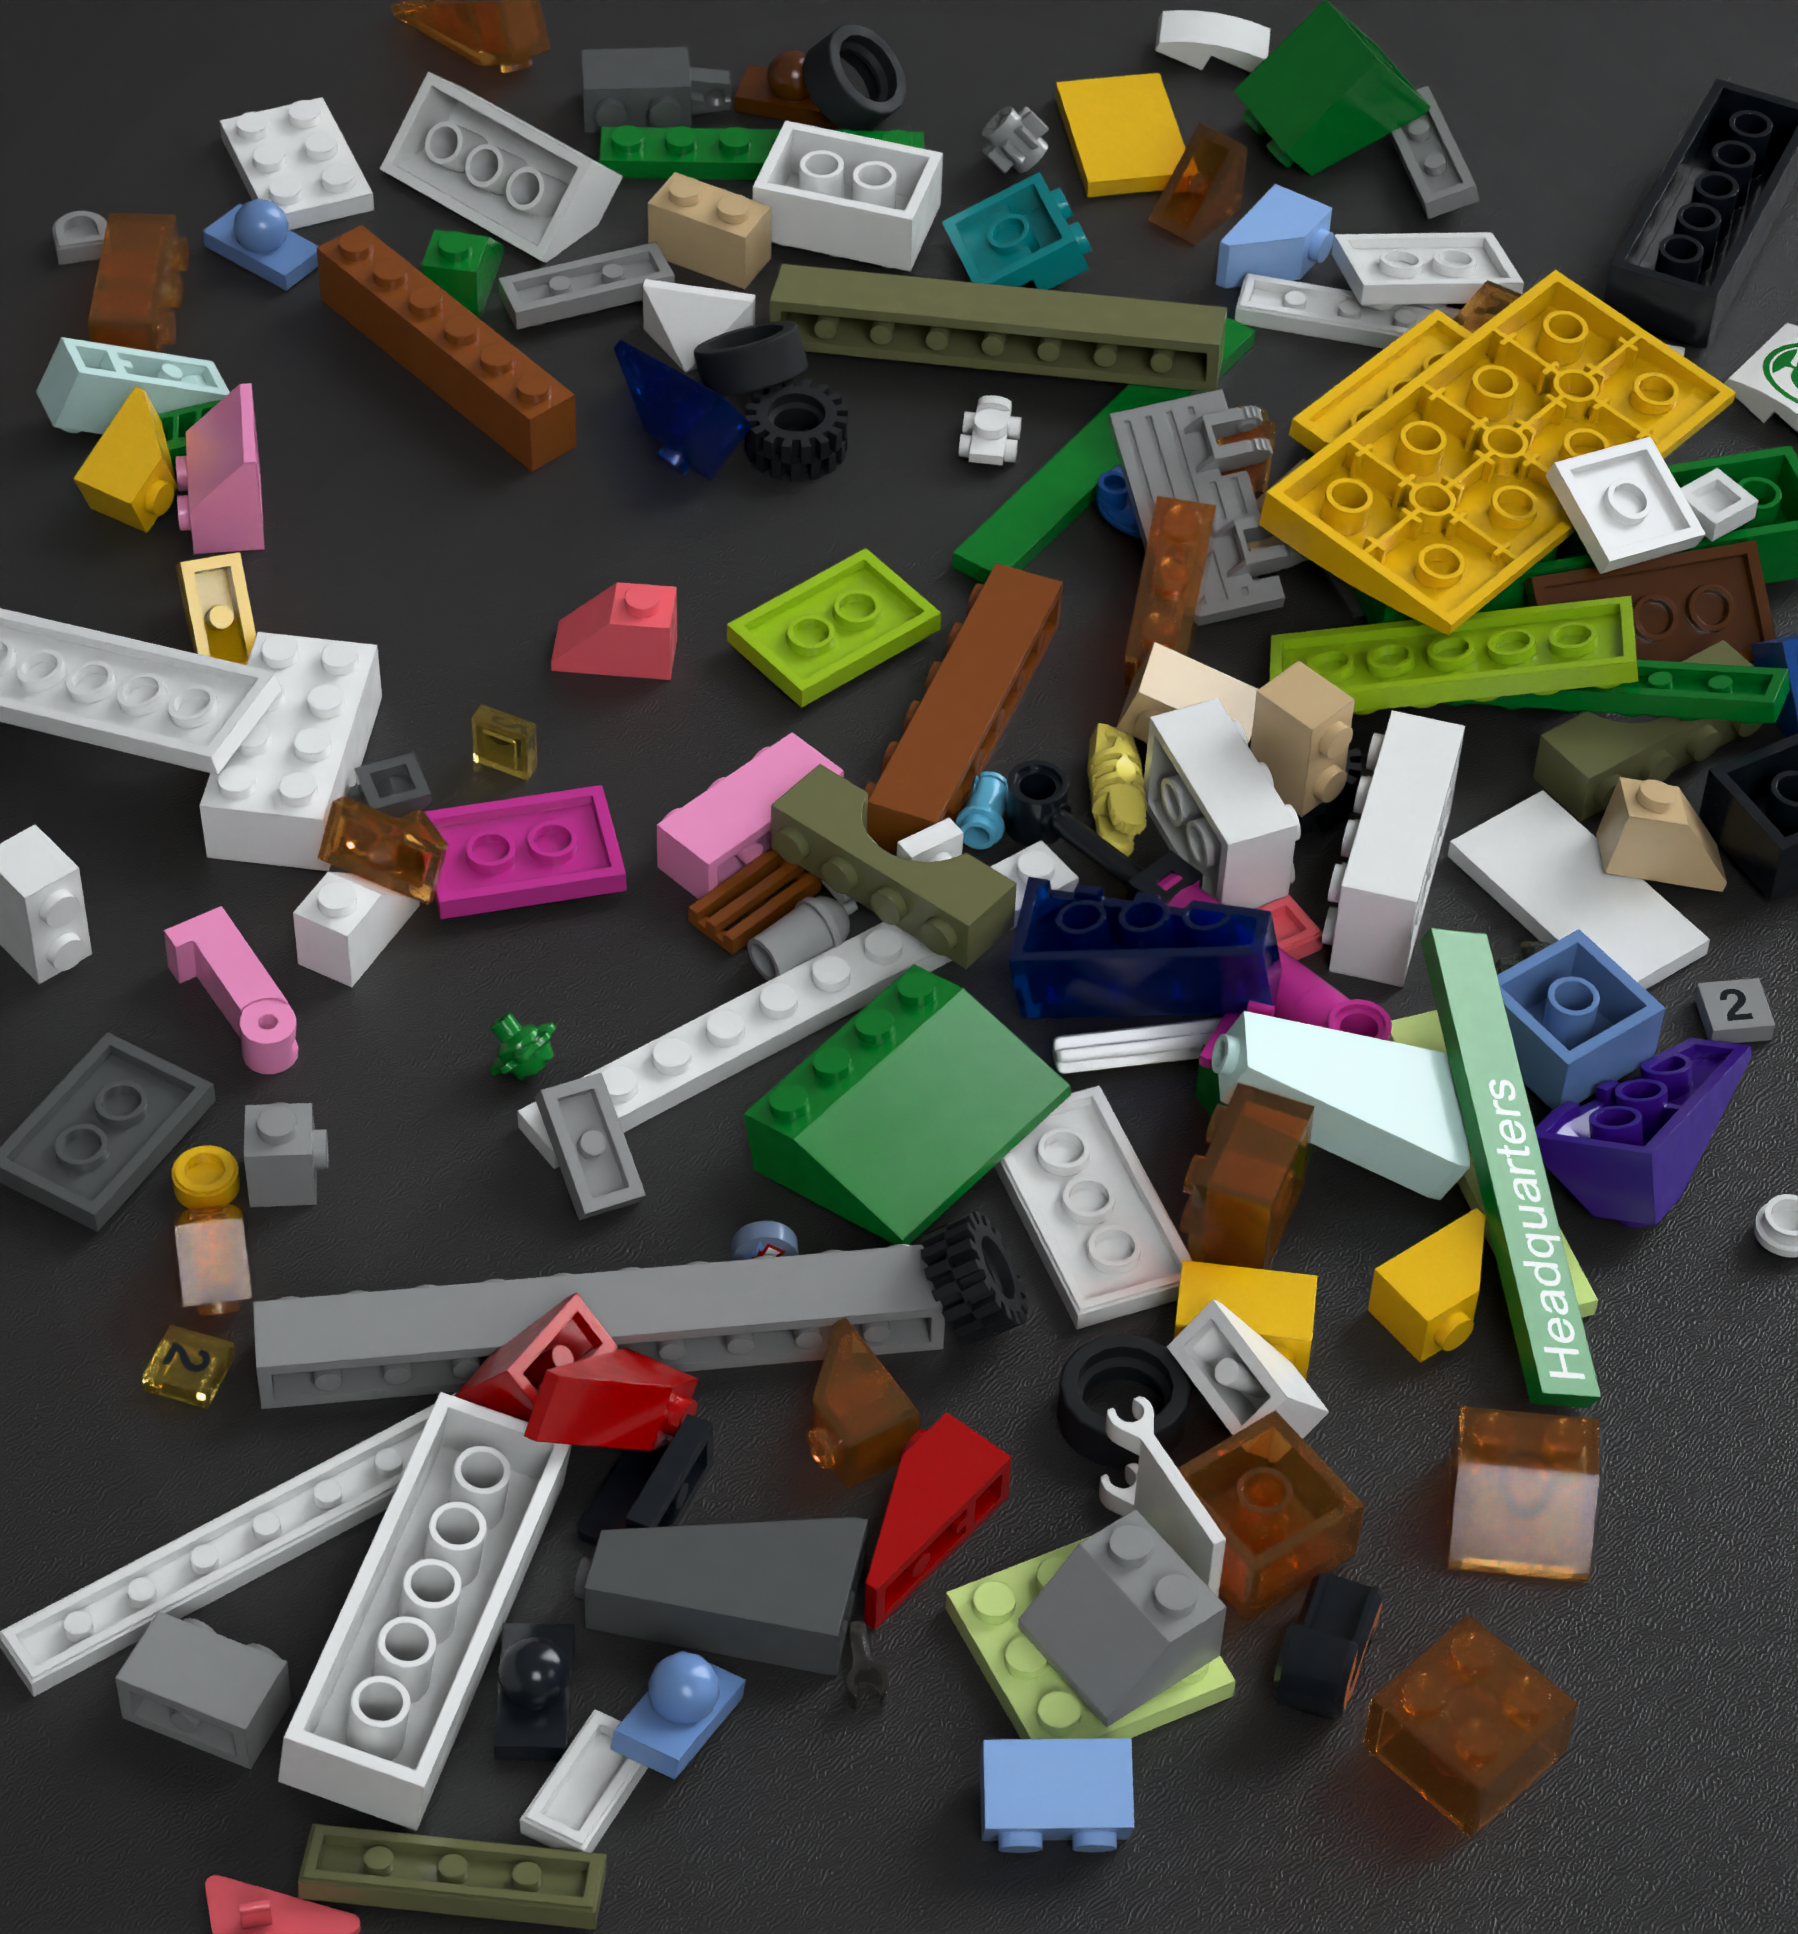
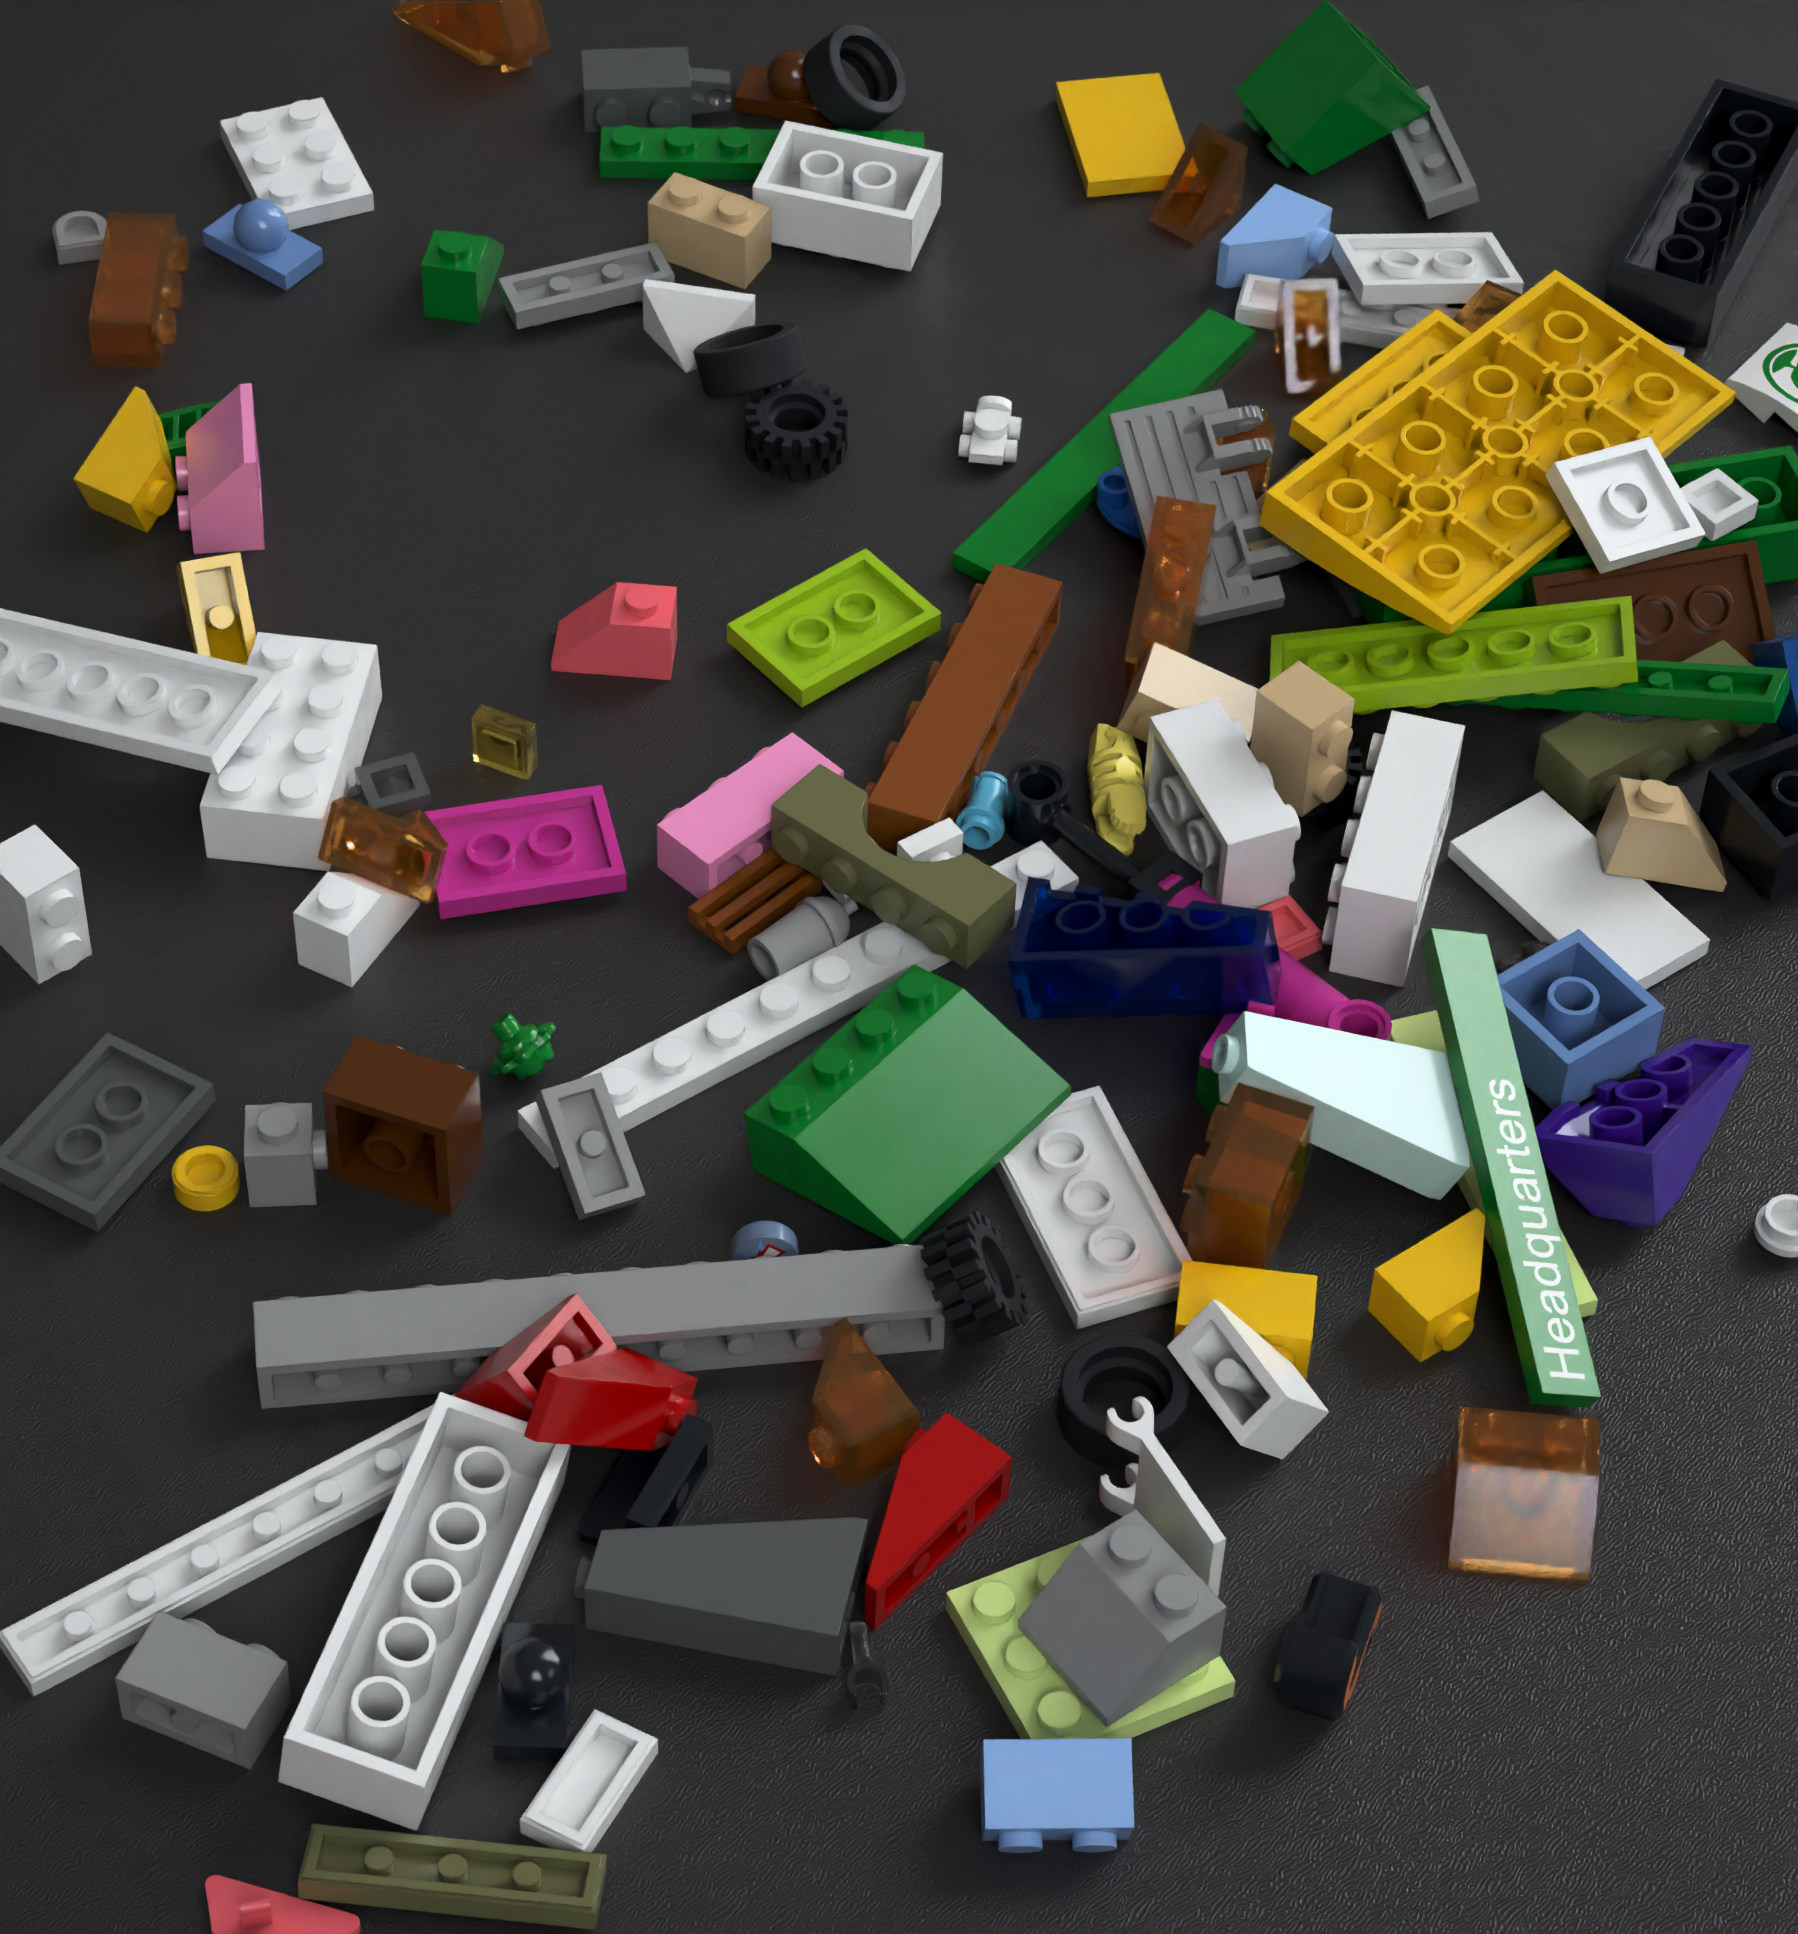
(93, 380): light aqua slope -> none
(188, 1366): clear yellow tile -> none
(213, 1258): clear orange slope -> none
(239, 985): bright pink leg -> none
(403, 1124): none -> reddish brown brick
(447, 347): dark orange brick -> none
(498, 170): white slope -> none
(678, 1713): medium blue tile -> none
(682, 415): clear blue slope -> none
(1003, 327): olive brick -> none
(1015, 139): light grey gear -> none
(1020, 237): teal plate -> none
(1132, 1046): white axle -> none
(1198, 35): white slope -> none
(1277, 1510): clear orange brick -> none
(1308, 335): none -> clear orange slope
(1469, 1725): clear orange brick -> none
(1734, 1011): light grey tile -> none

